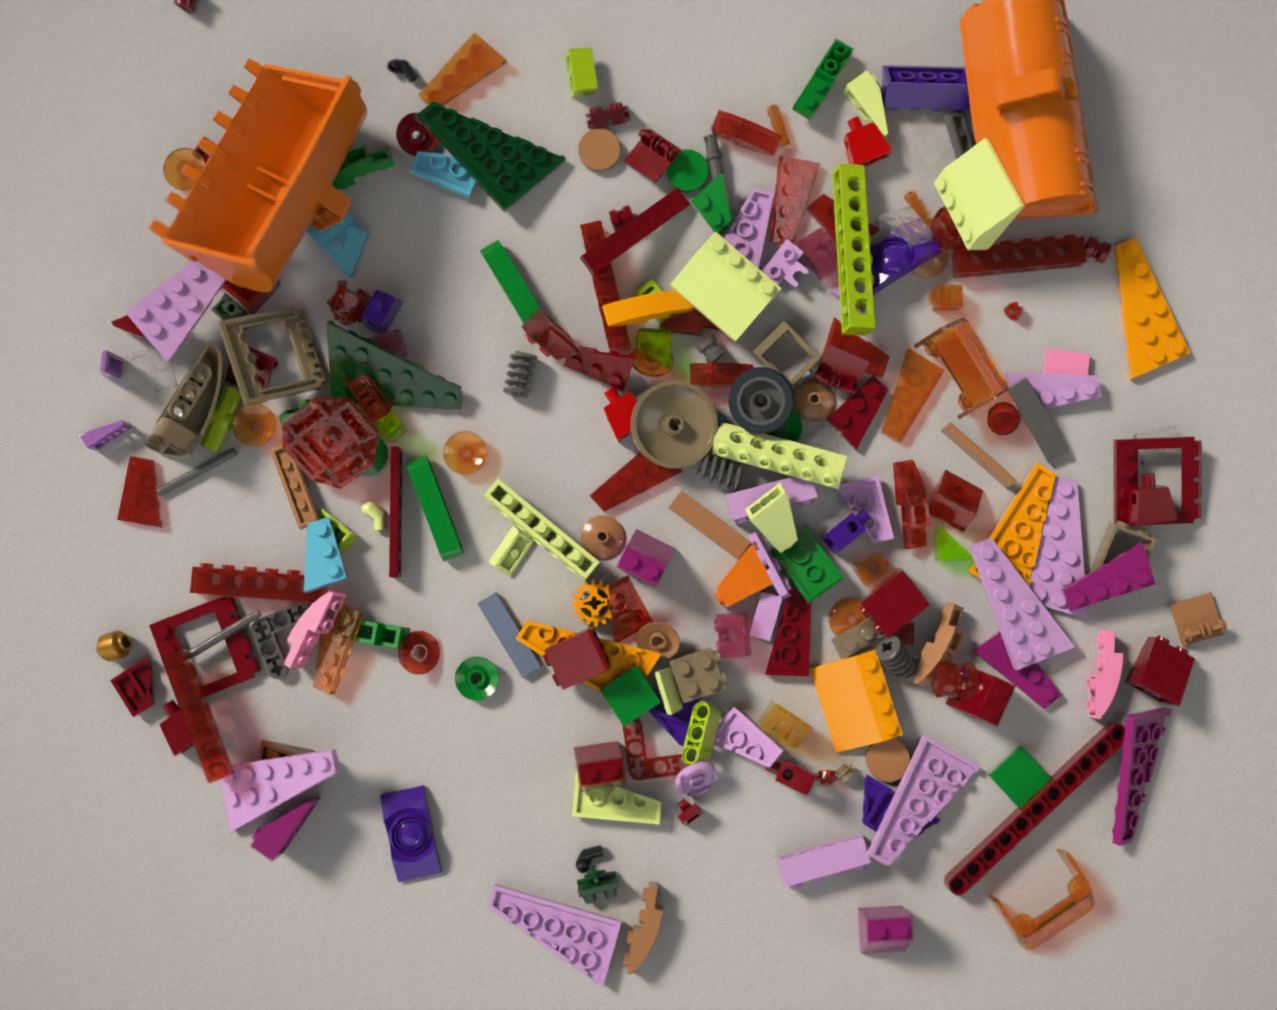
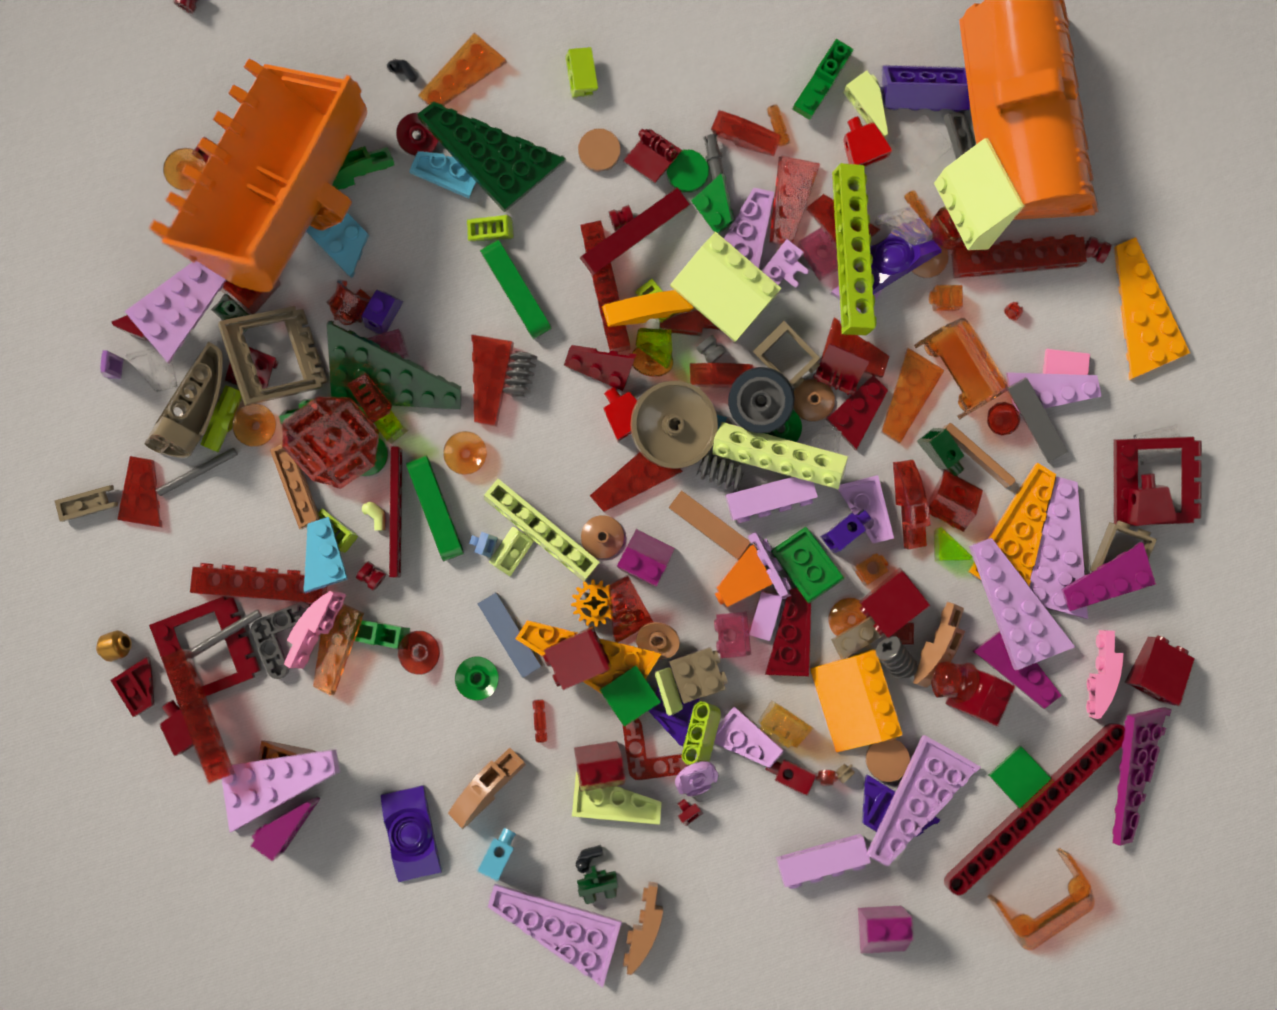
(84, 504): none -> dark tan hinge
(103, 435): medium lavender slope -> none
(370, 575): none -> dark red wheel
(484, 786): none -> medium nougat slope
(485, 544): none -> medium blue tile
(490, 367): none -> clear red wing
(492, 865): none -> medium azure torso
(499, 235): none -> lime slope
(539, 720): none -> clear red axle
(549, 336): clear red slope -> none
(615, 113): dark red hinge -> none
(774, 518): yellowish green slope -> none
(942, 450): none -> dark green torso
(1197, 619): medium nougat hinge -> none

